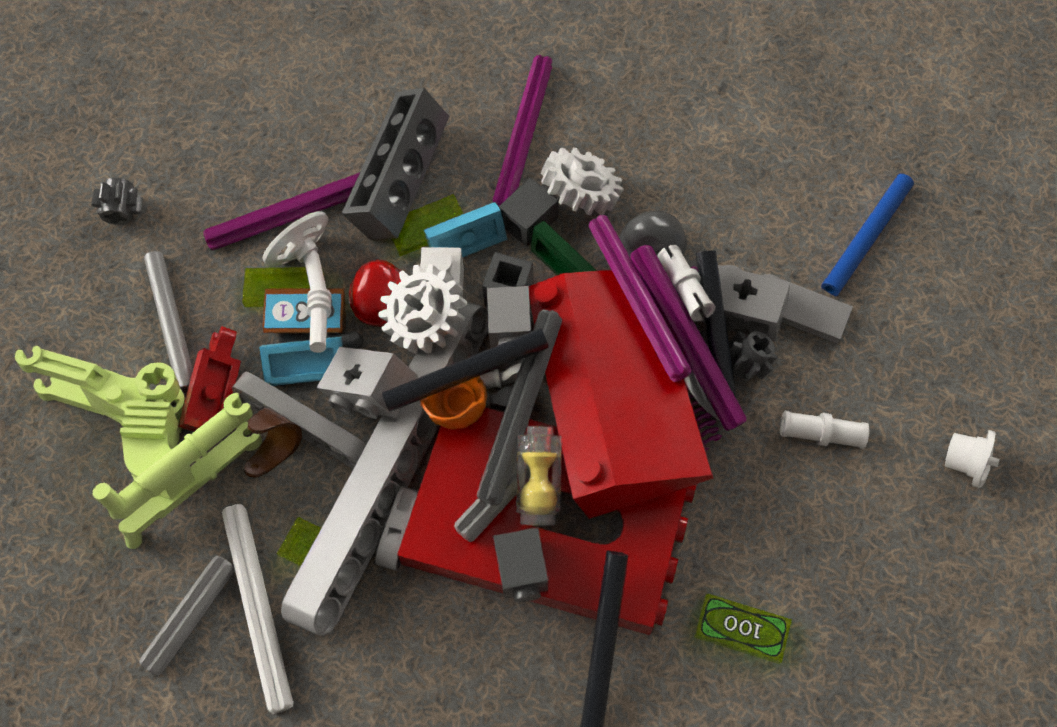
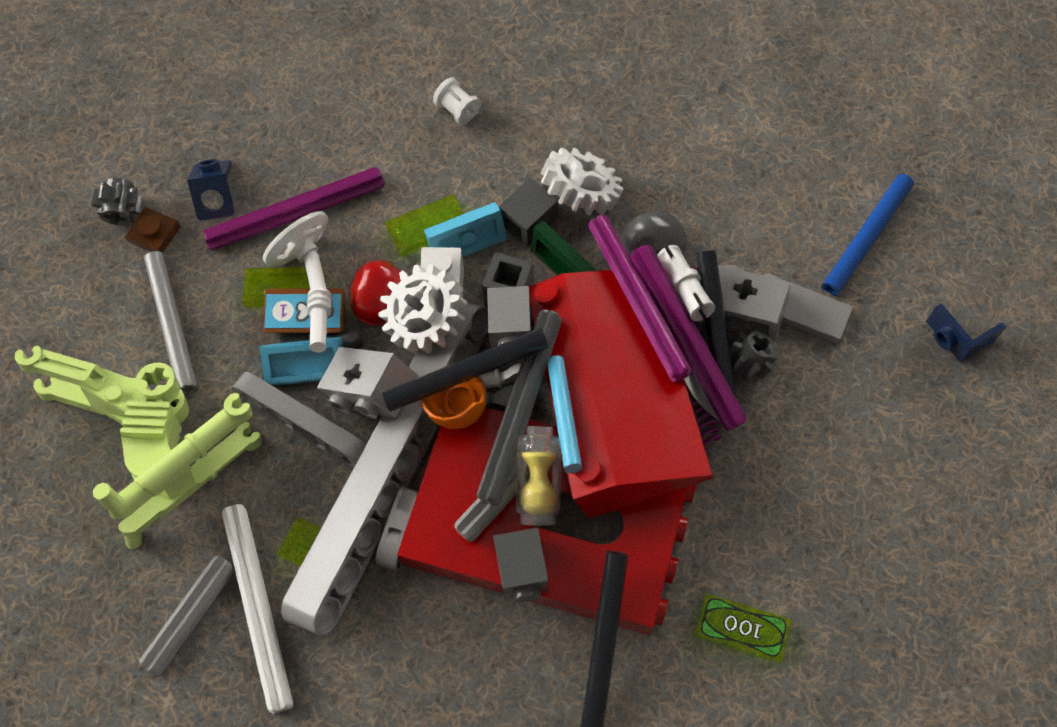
(152, 231): none -> reddish brown plate
(210, 380): red plate -> none
(211, 175): none -> dark blue bracket
(279, 444): reddish brown helmet -> none
(396, 164): dark grey brick -> none
(456, 101): none -> white bush
(523, 129): magenta axle -> none
(564, 414): none -> medium azure bar
(824, 429): white pin -> none
(953, 337): none -> dark blue bracket
(972, 456): white piece -> none

